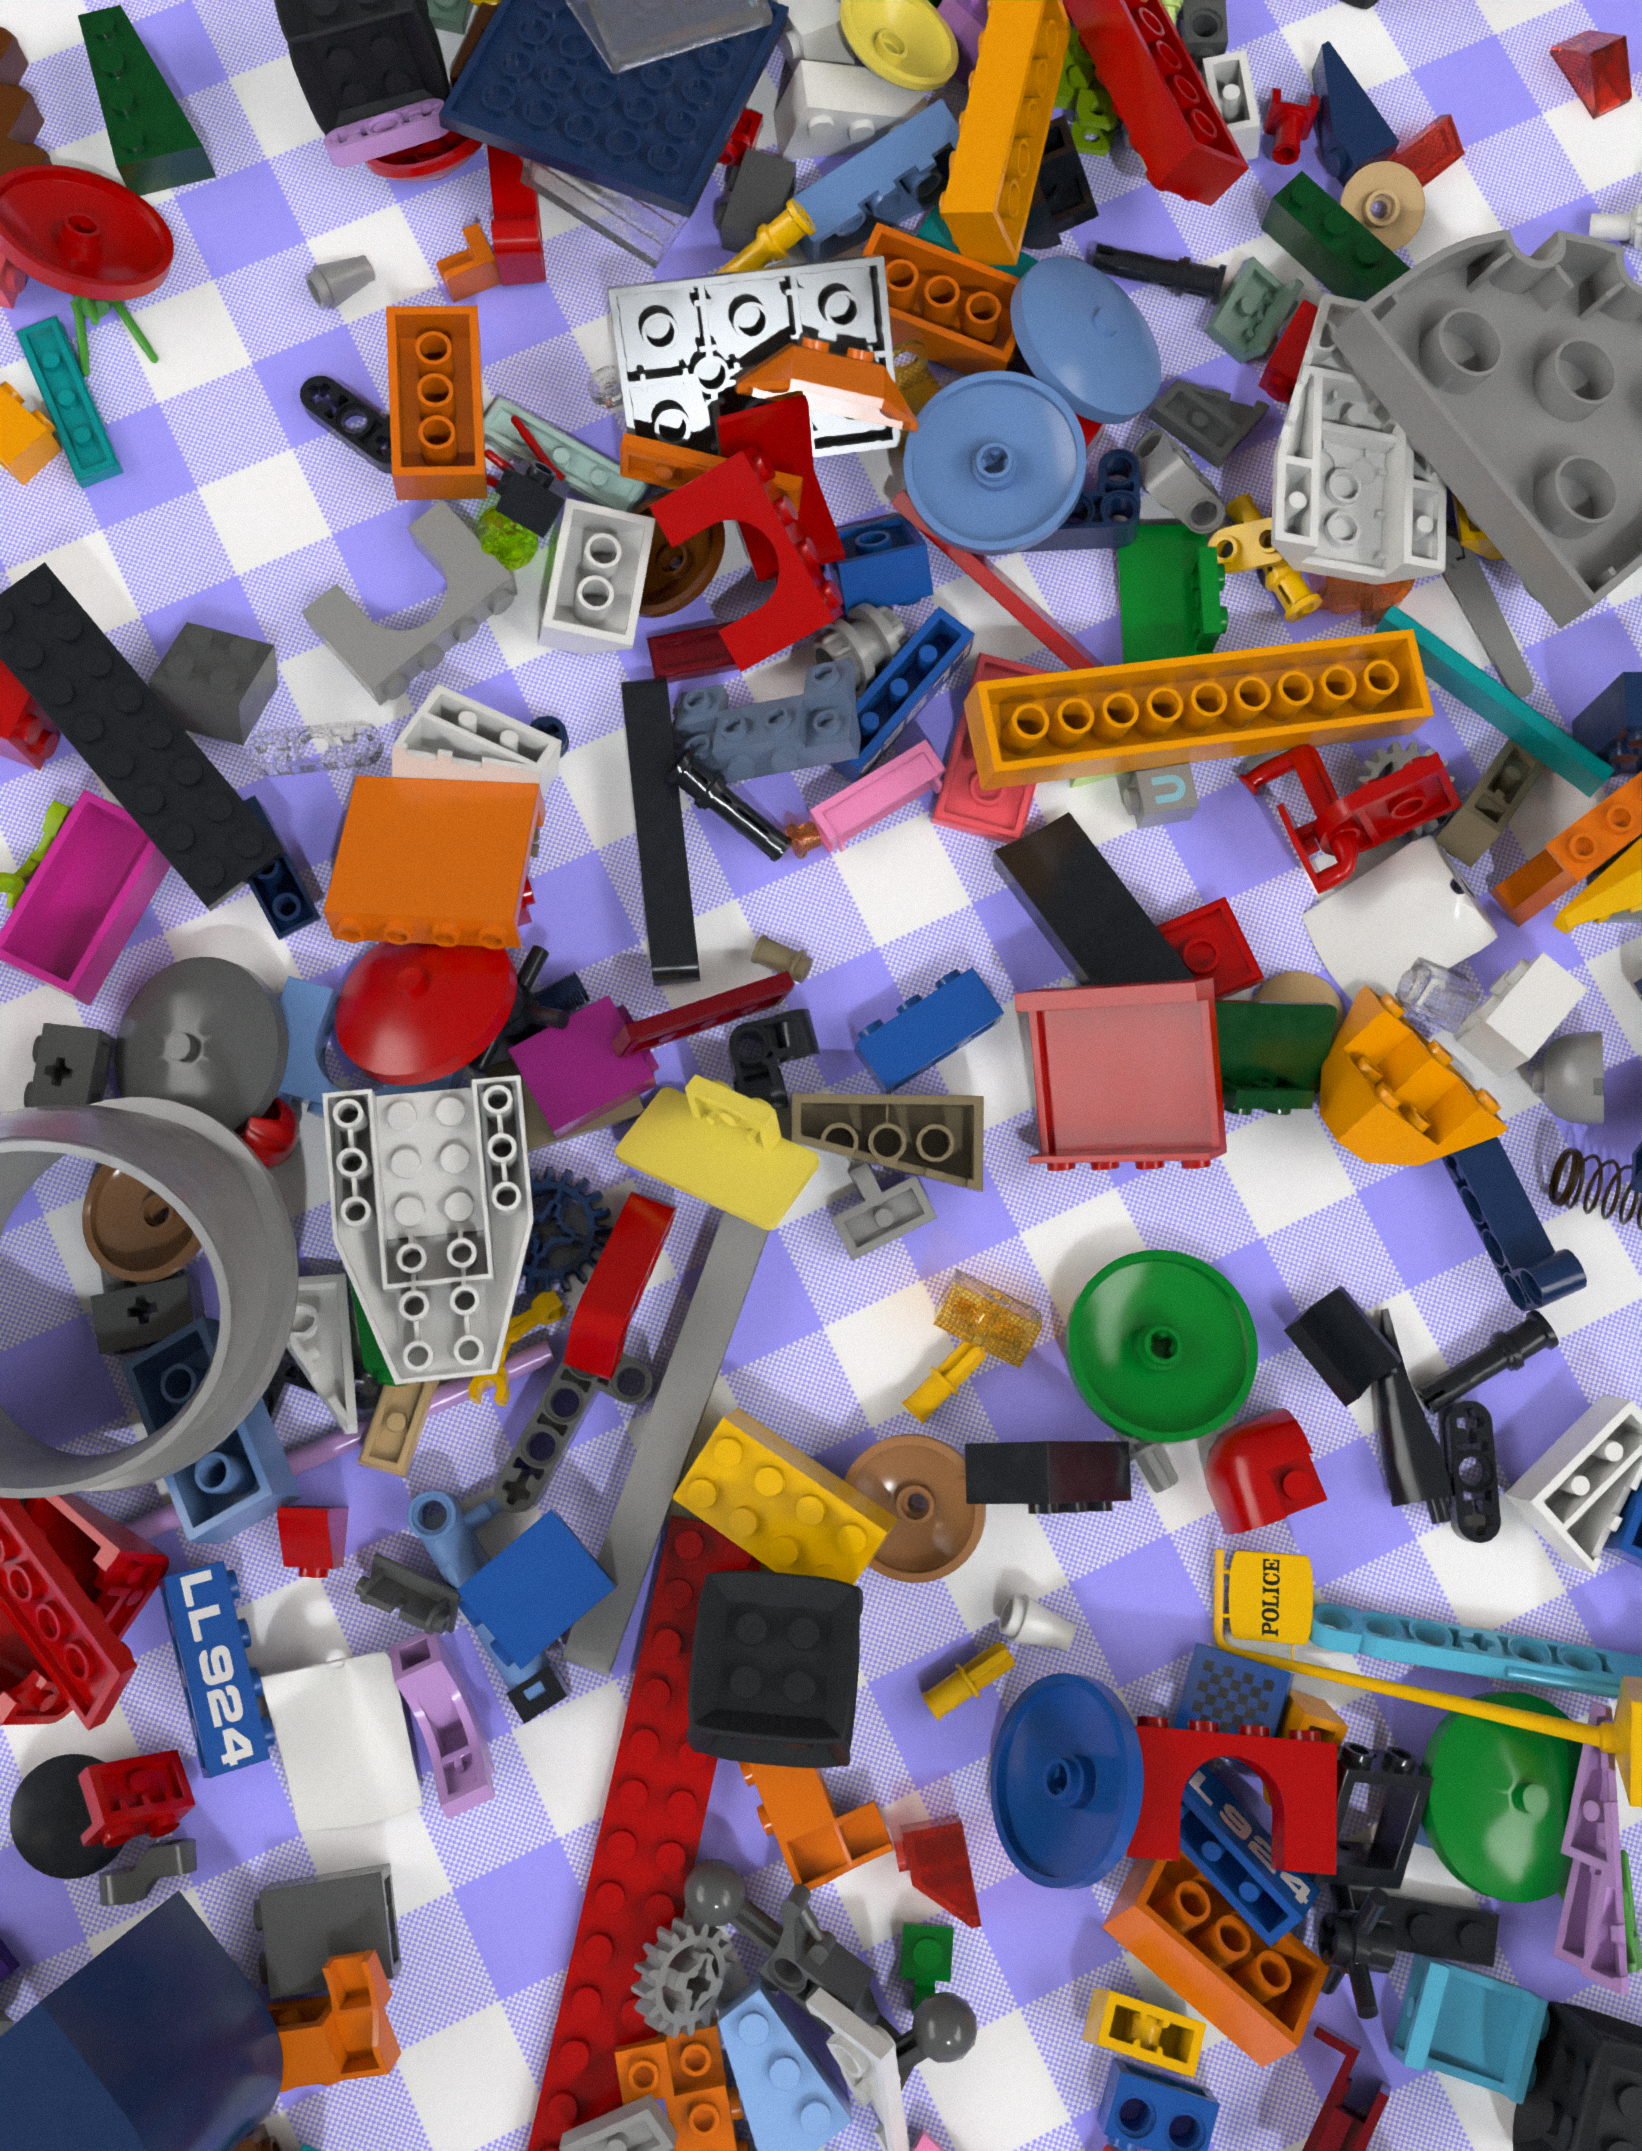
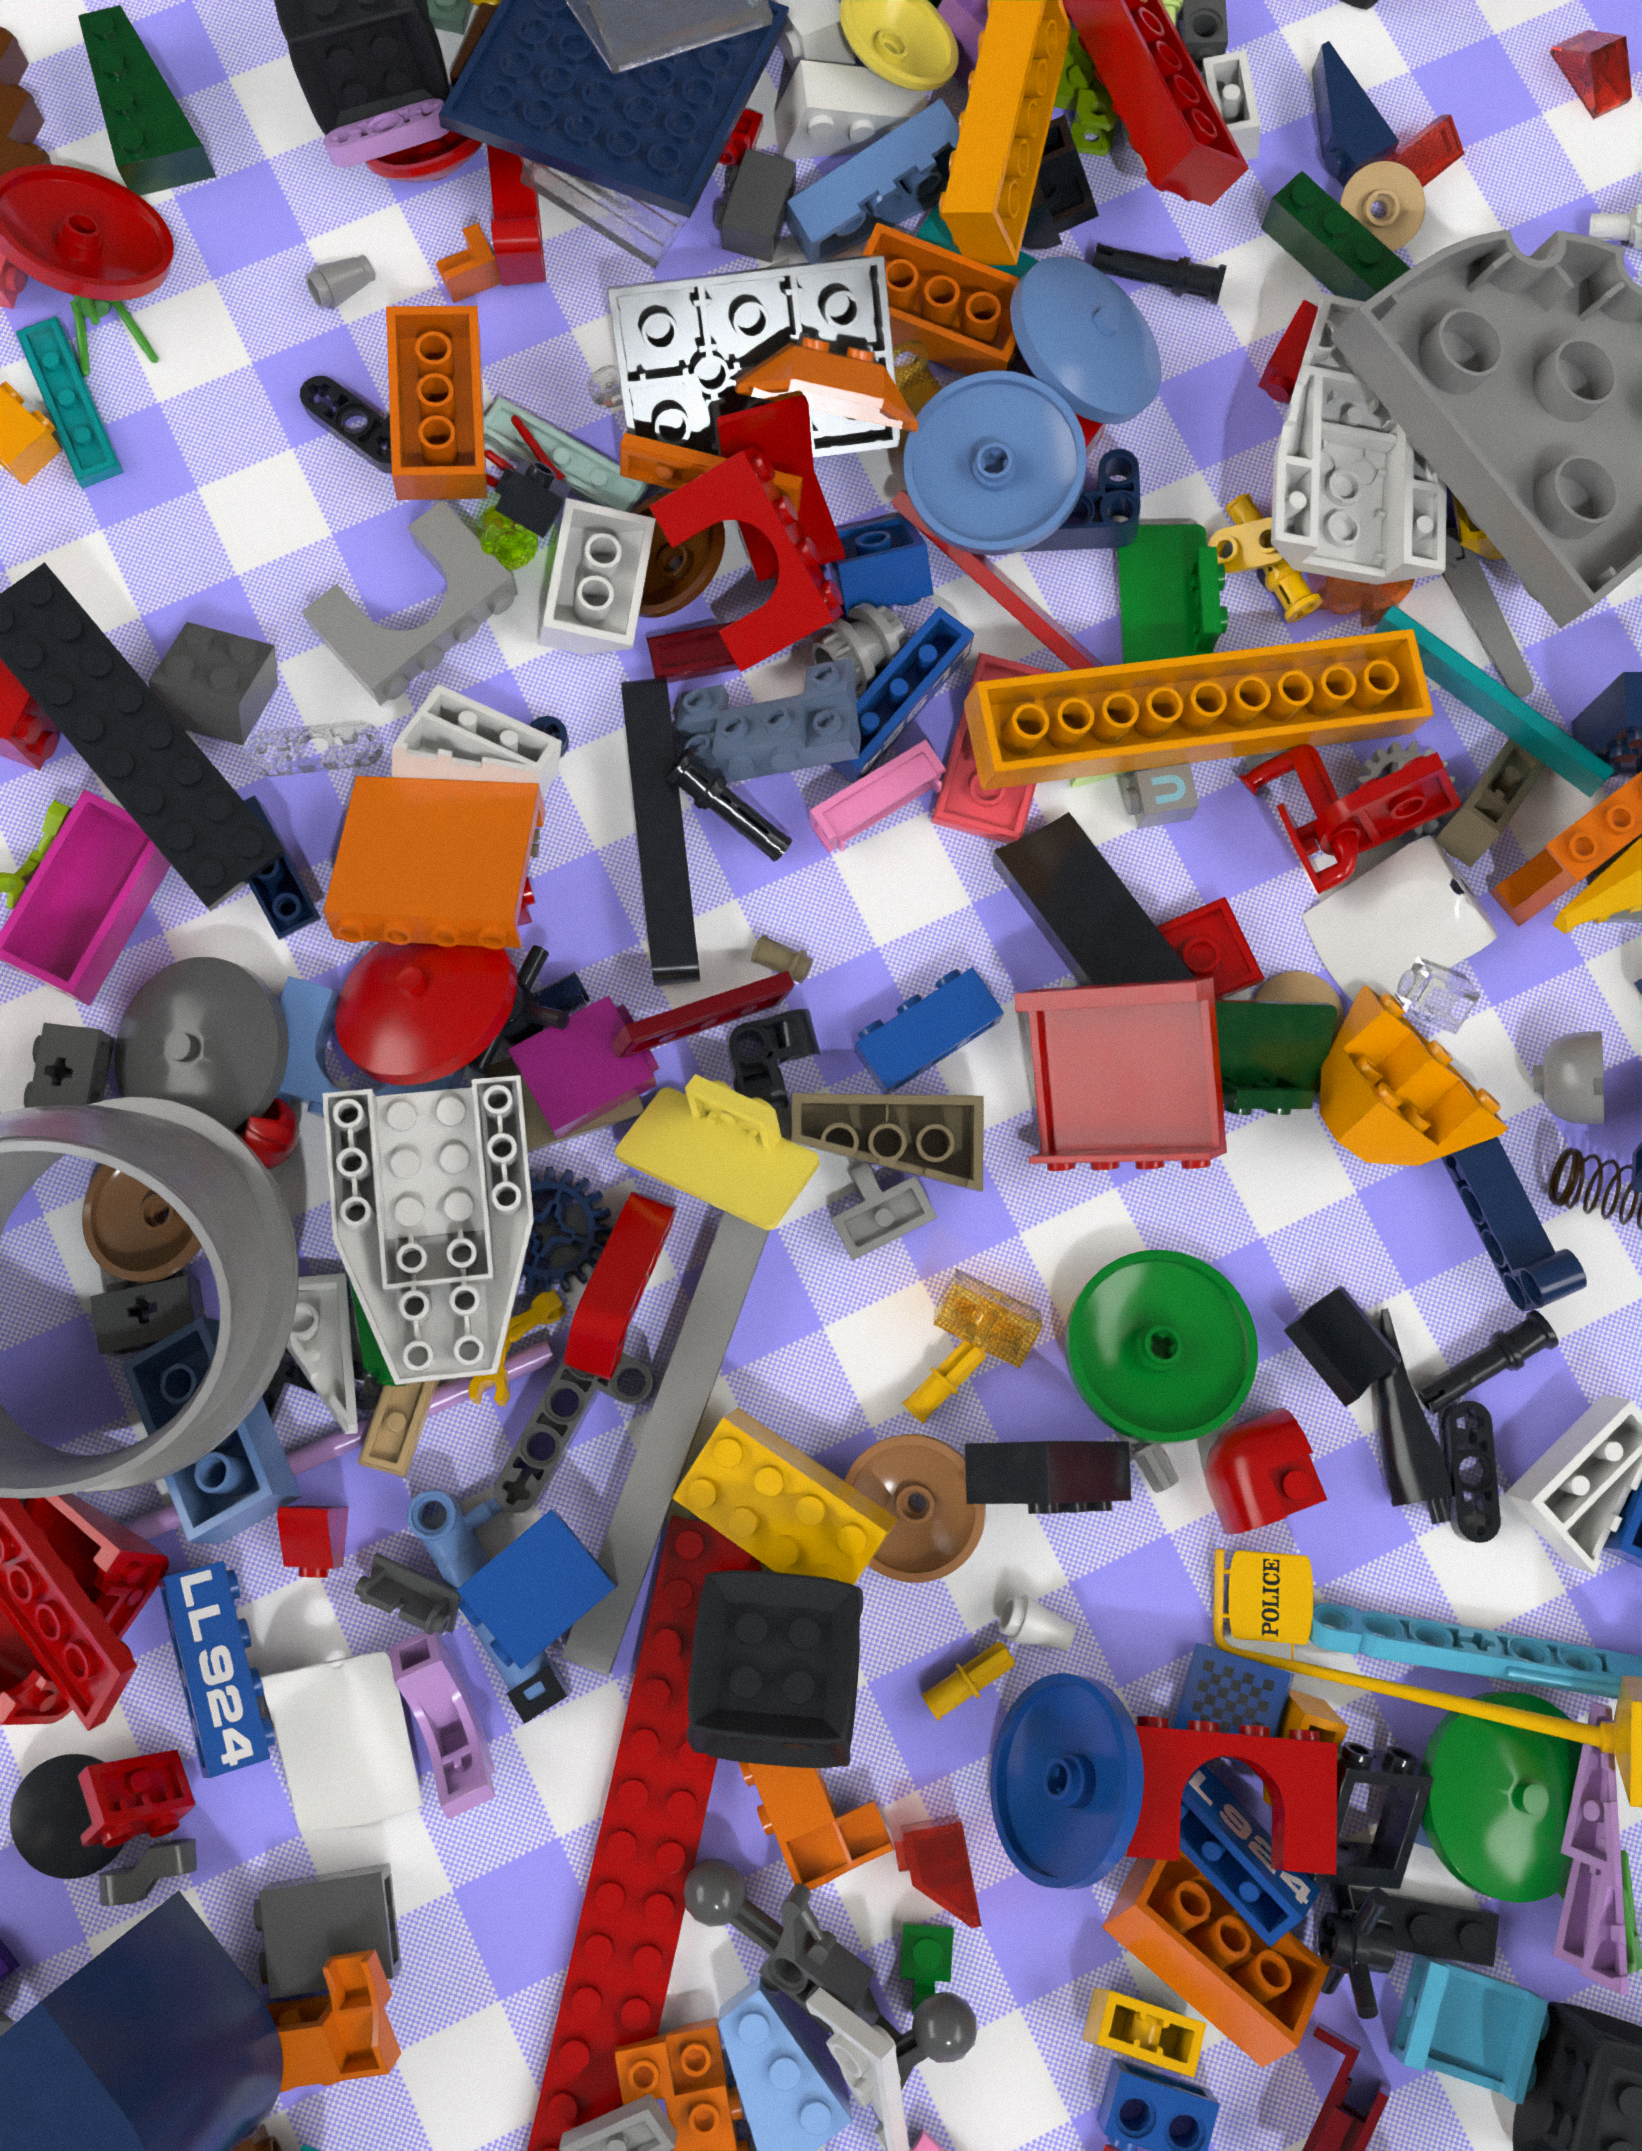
(682, 1977): light grey gear -> none
(773, 239): yellow pin -> none
(804, 838): clear orange piece -> none
(1177, 482): light grey piece -> none
(1206, 419): dark grey wing -> none
(1252, 311): sand green bracket -> none
(1289, 125): red piece -> none
(1520, 1013): white brick -> none

